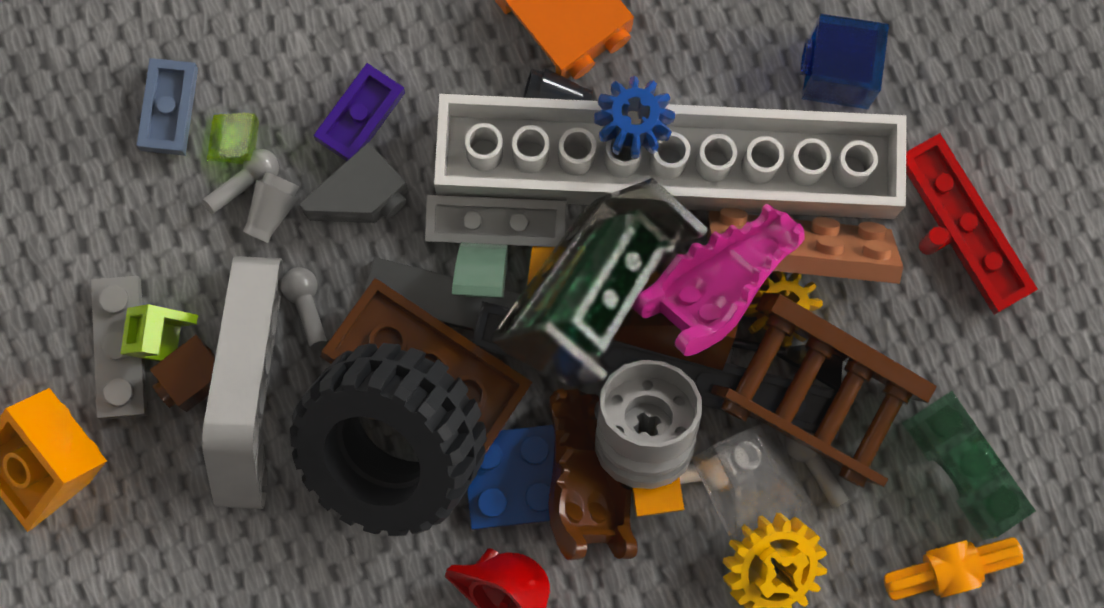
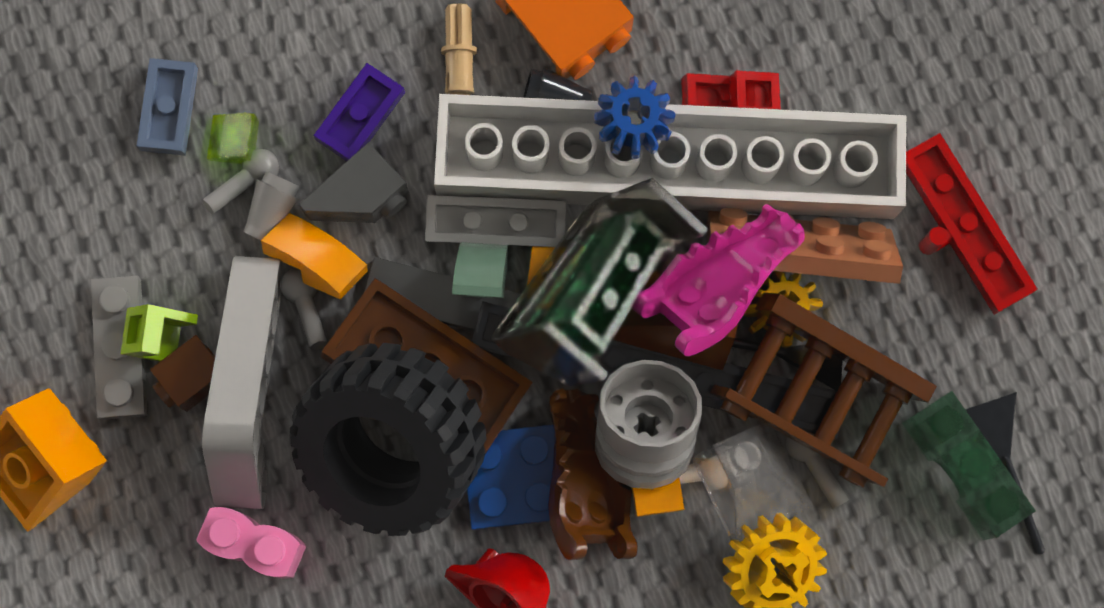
(241, 538): none -> bright pink brick
(319, 256): none -> light orange slope
(459, 50): none -> tan axle
(738, 90): none -> red slope
(844, 61): clear blue head -> none
(953, 568): light orange axle -> none
(996, 424): none -> black piece

